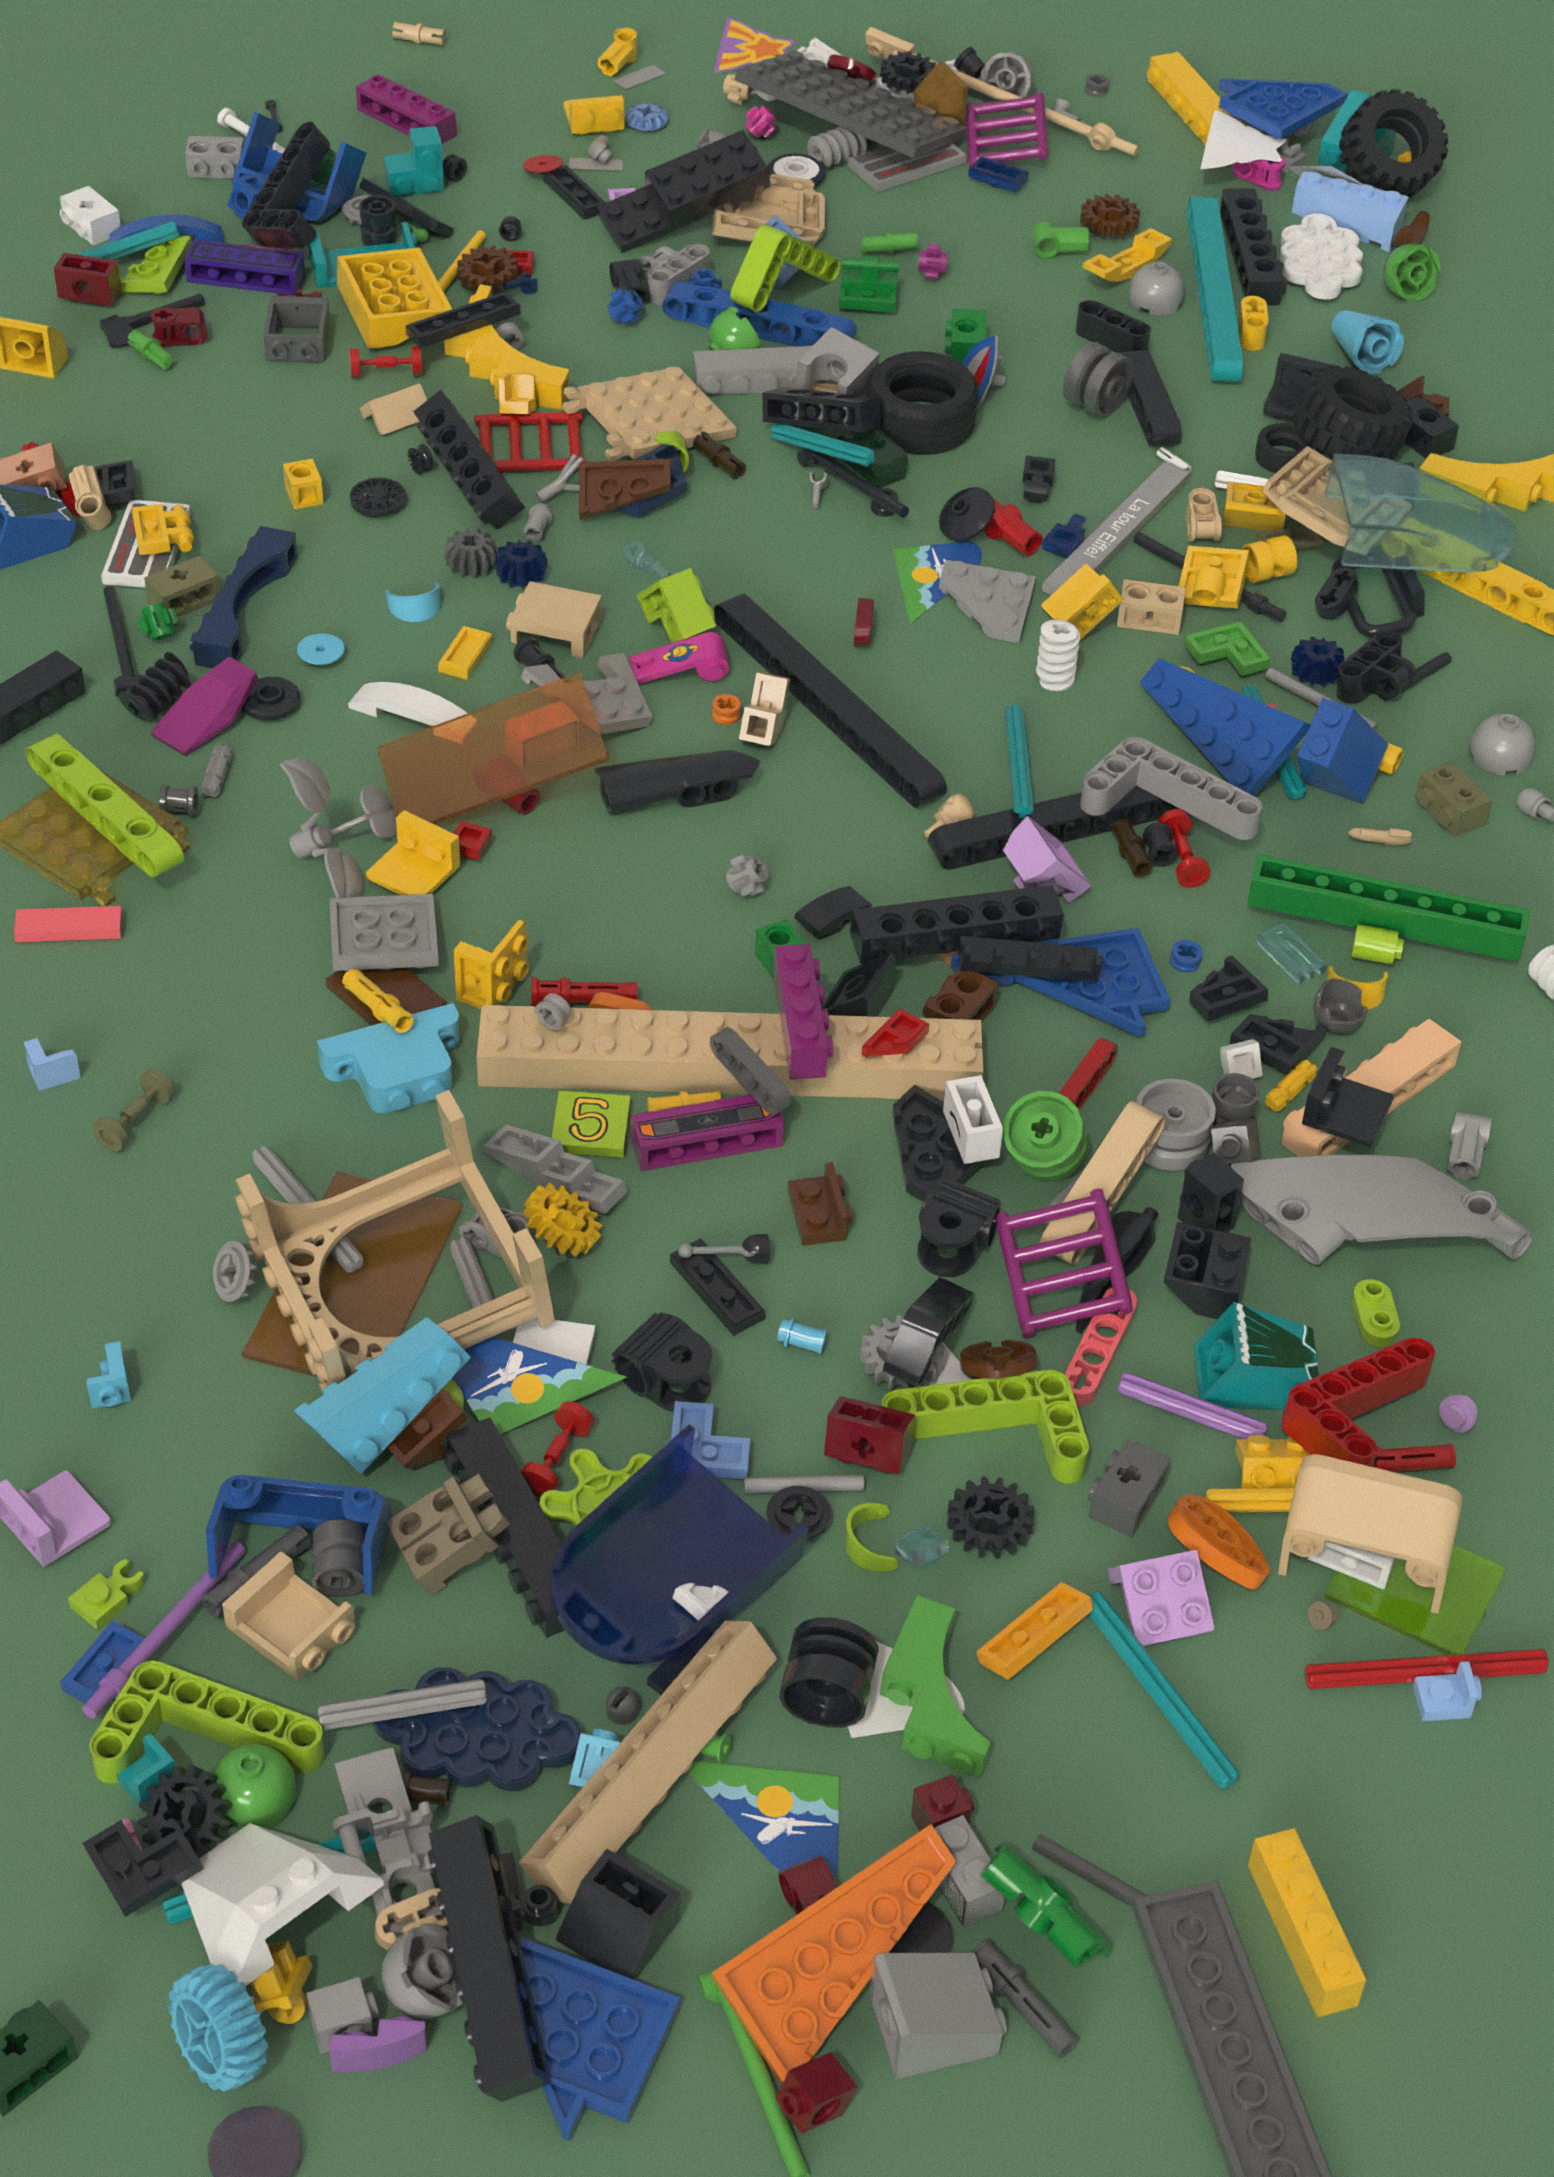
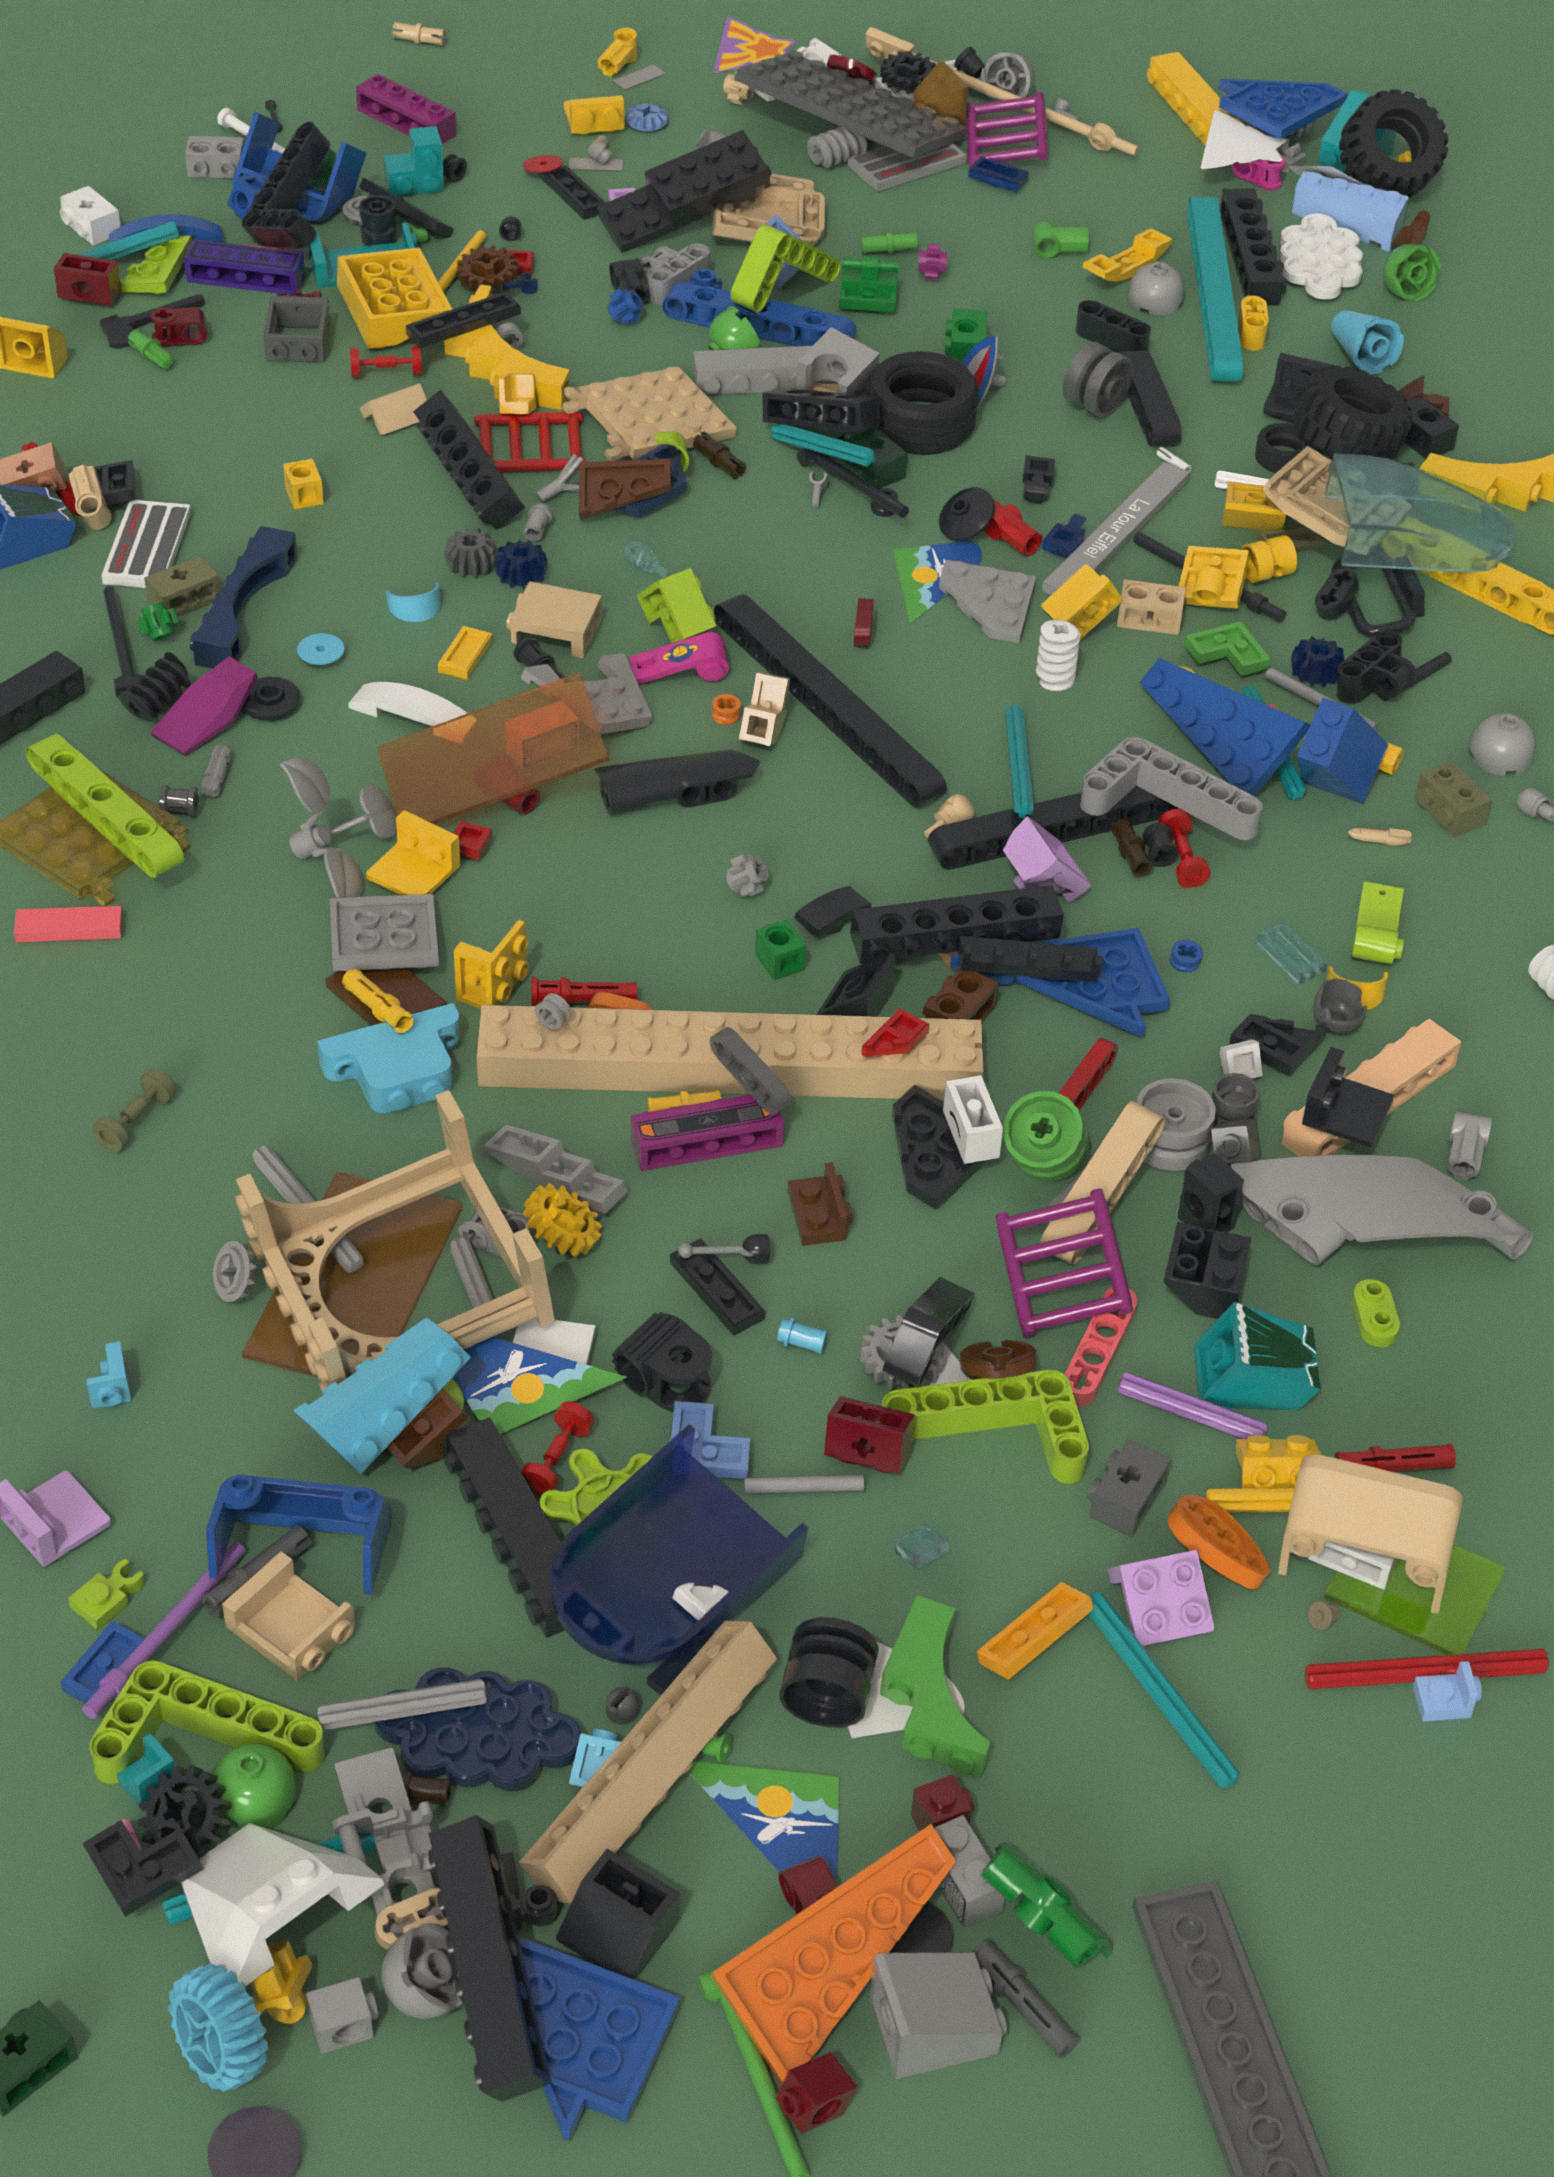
(51, 1069): light blue panel -> none
(152, 530): yellow plate -> none
(338, 1558): dark grey wheel -> none
(378, 497): black wheel -> none
(396, 2042): medium lavender slope -> none
(420, 458): black bush -> none
(448, 1530): dark tan hips -> none
(592, 1123): lime tile -> none
(760, 121): dark pink gear -> none
(785, 1503): black gear -> none
(798, 166): white wheel -> none
(801, 1012): magenta brick -> none
(857, 1552): lime helmet -> none
(958, 1220): black piece -> none
(990, 1517): black gear -> none
(1086, 1870): dark grey bar -> none
(1096, 85): dark grey bush -> none
(1110, 215): reddish brown gear -> none
(1134, 1239): black piece -> none
(1203, 516): tan piece -> none
(1227, 991): black wing -> none
(1290, 1085): yellow axle -> none
(1306, 1923): yellow brick -> none
(1322, 1408): red beam -> none
(1385, 904): green brick -> none
(1458, 1413): lavender plate -> none

